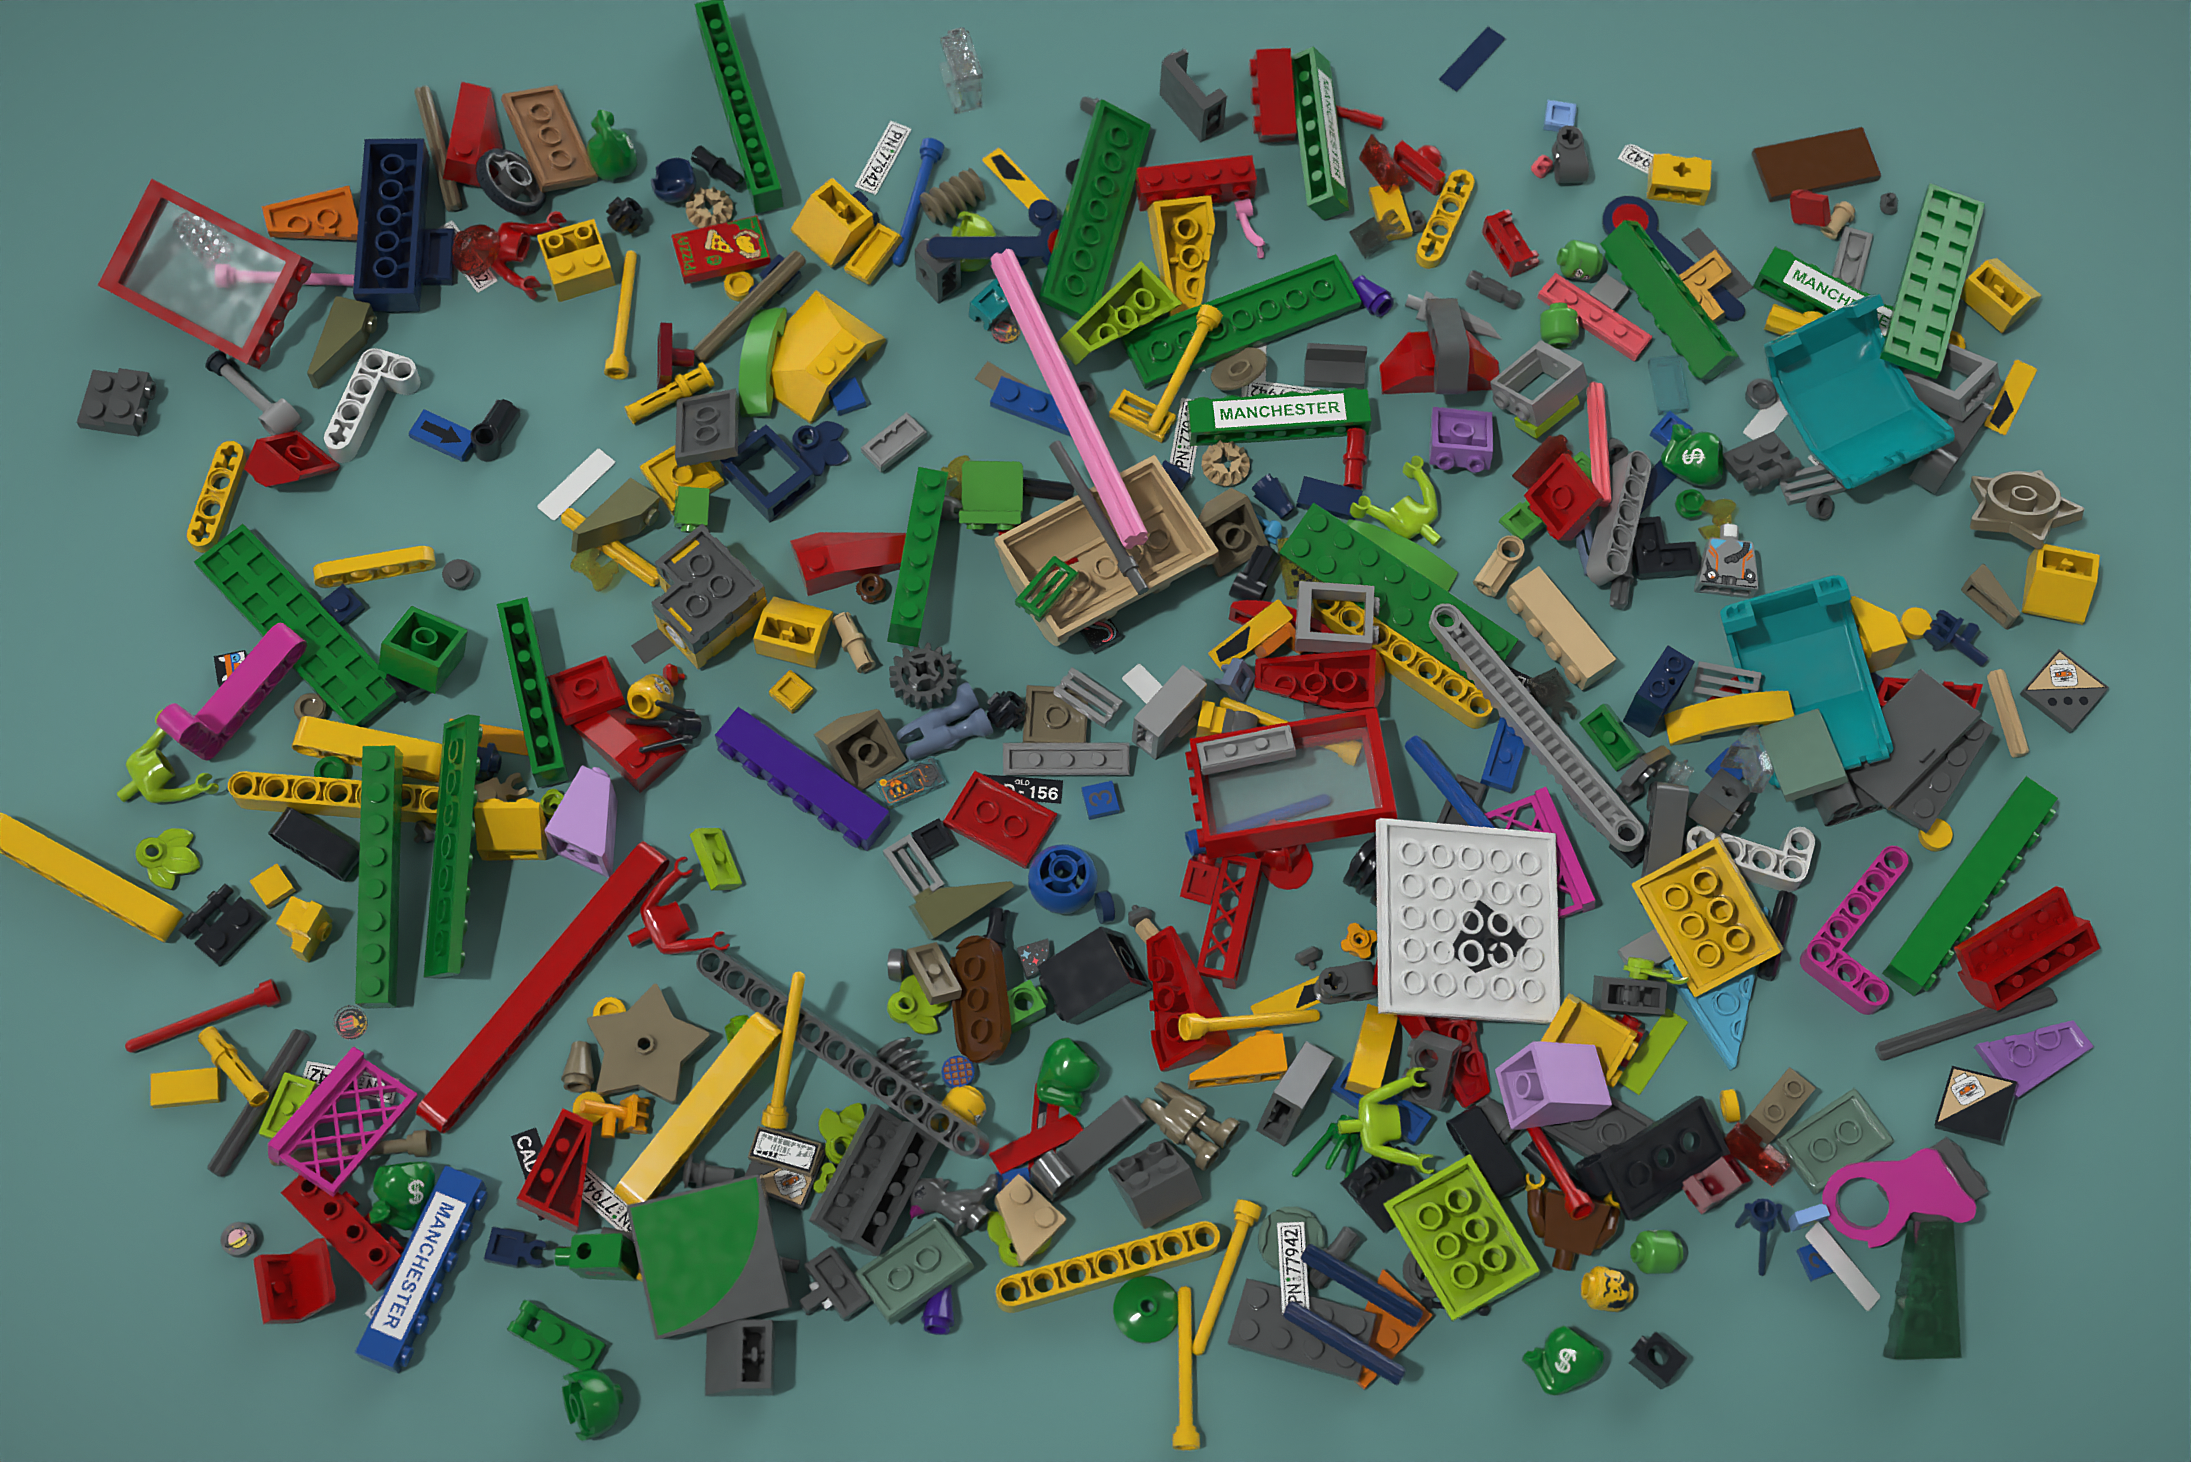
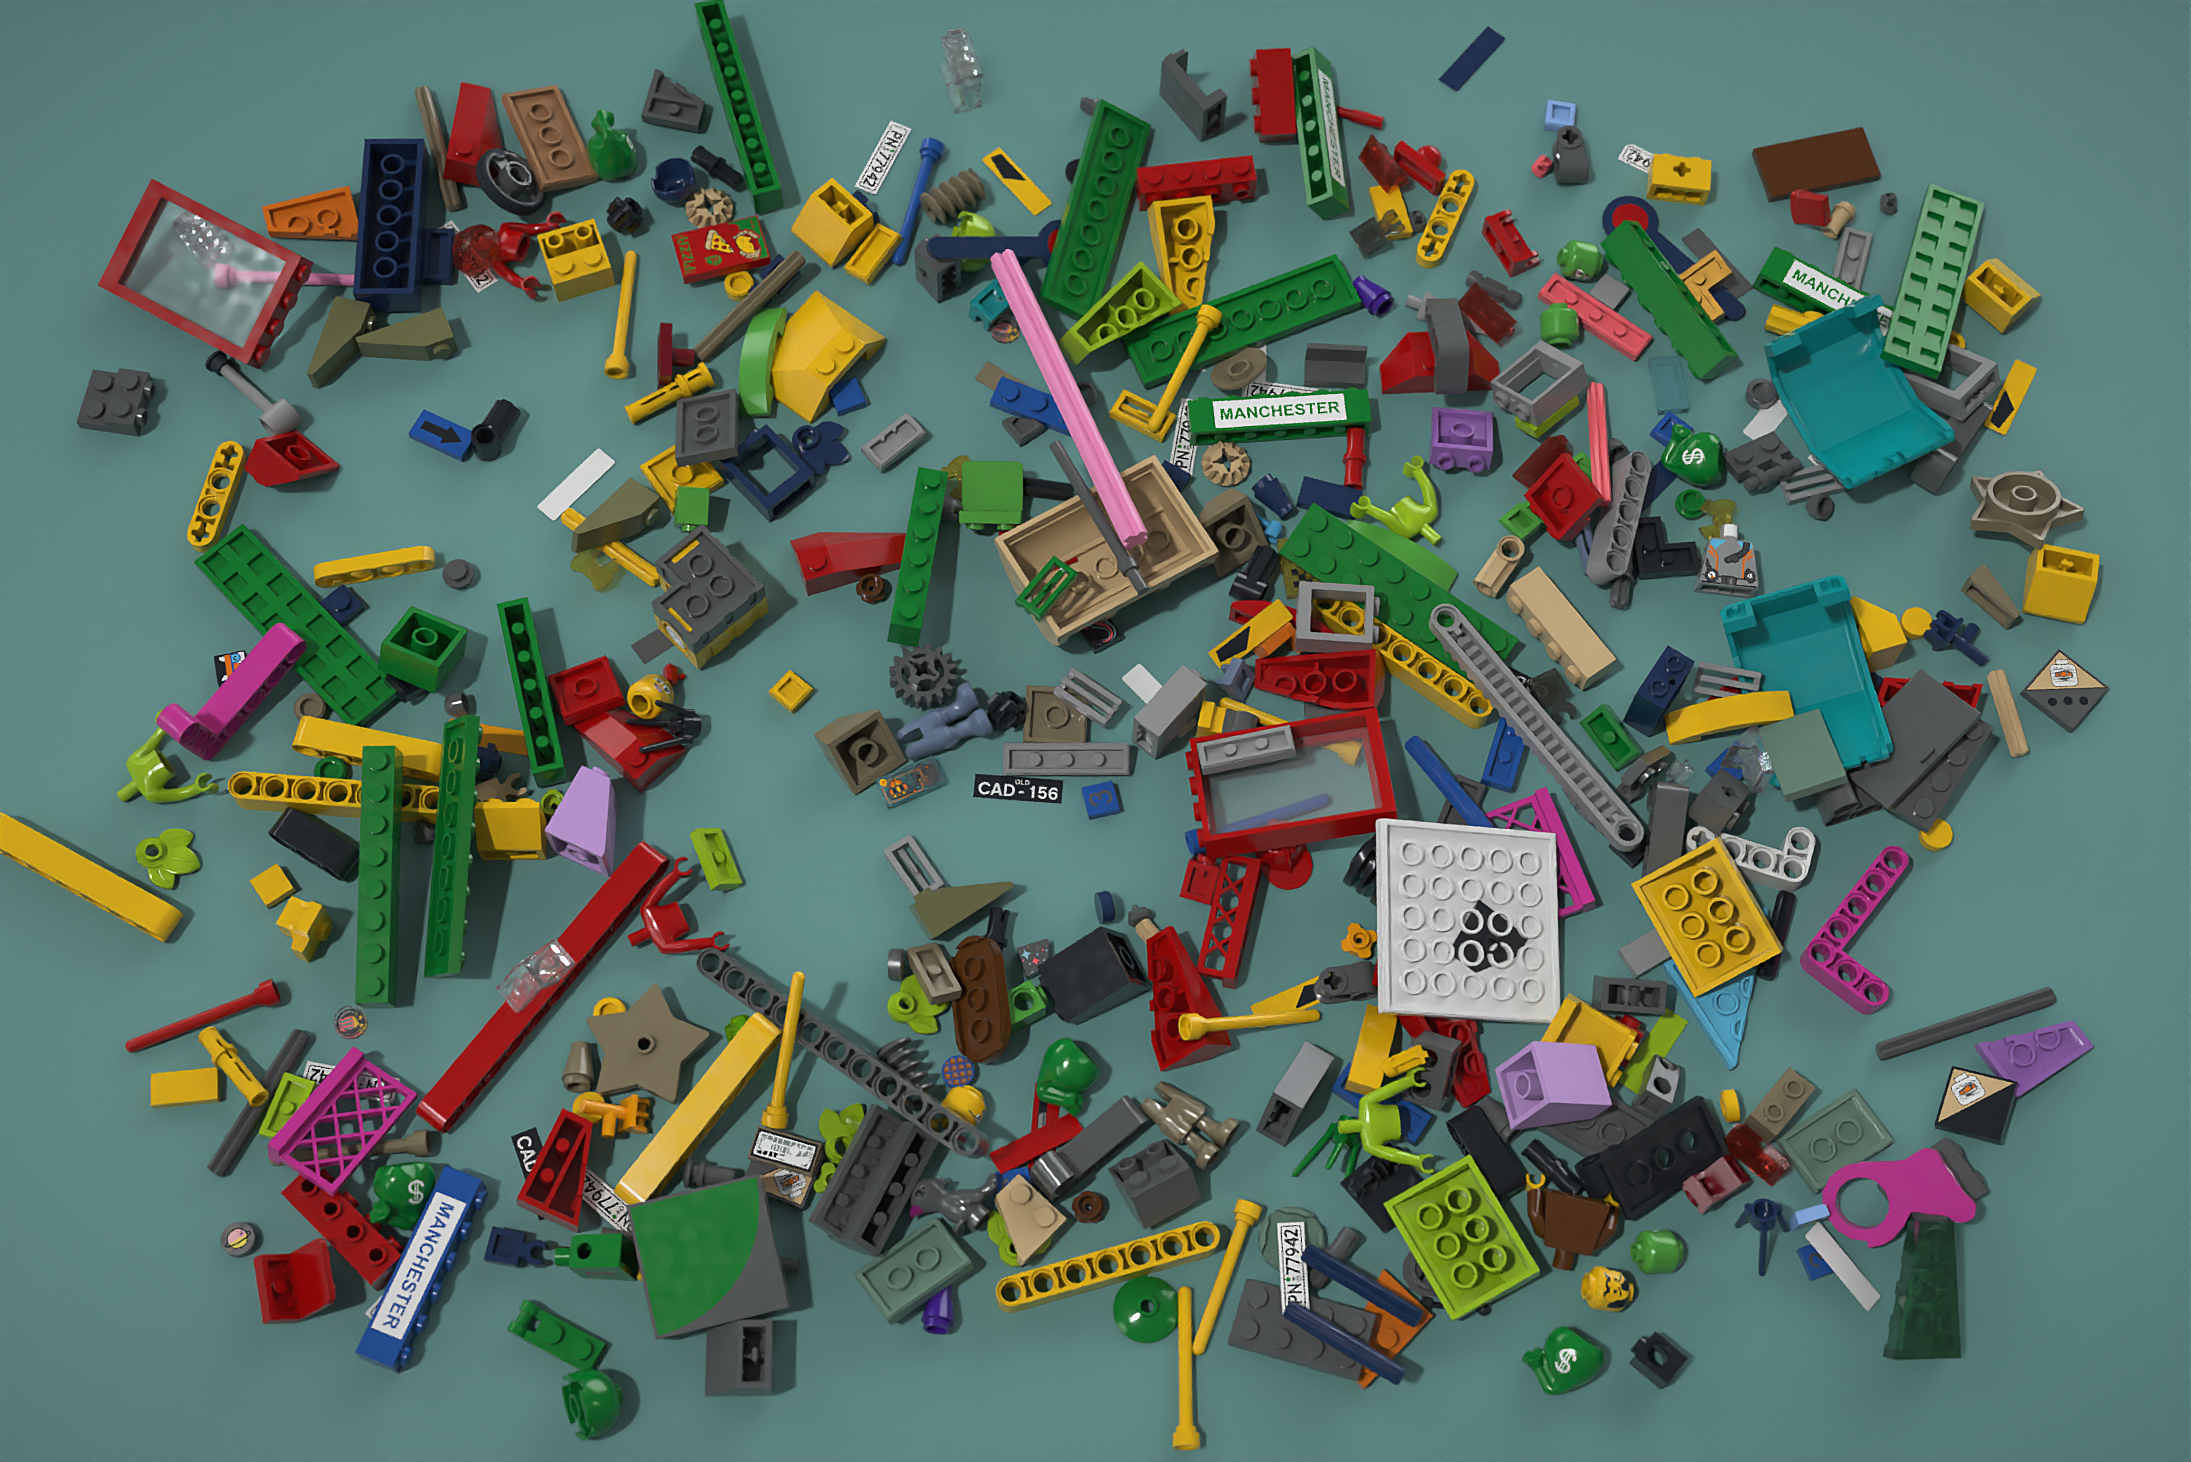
(228, 931): black plate -> none
(344, 436): white beam -> none
(416, 338): none -> olive slope
(457, 704): none -> dark grey hinge
(535, 973): none -> clear slope
(672, 105): none -> dark grey wing
(792, 631): yellow slope -> none
(802, 779): dark purple brick -> none
(833, 1286): dark grey hinge -> none
(853, 642): tan pin -> none
(933, 839): black tile -> none
(1000, 819): red tile -> none
(1022, 429): none -> dark grey tile
(1042, 212): dark blue plate -> none
(1068, 858): blue wheel -> none
(1091, 1199): none -> reddish brown plate
(1244, 210): bright pink piece -> none
(1251, 1061): light orange slope -> none
(1307, 956): dark grey rock -> none
(1404, 1061): none -> yellow piece
(1487, 313): none -> clear red hinge
(1577, 1203): red piece -> none
(1642, 968): lime plate -> none
(1656, 1088): none -> dark grey leg
(1970, 886): green brick -> none
(2024, 950): red brick -> none

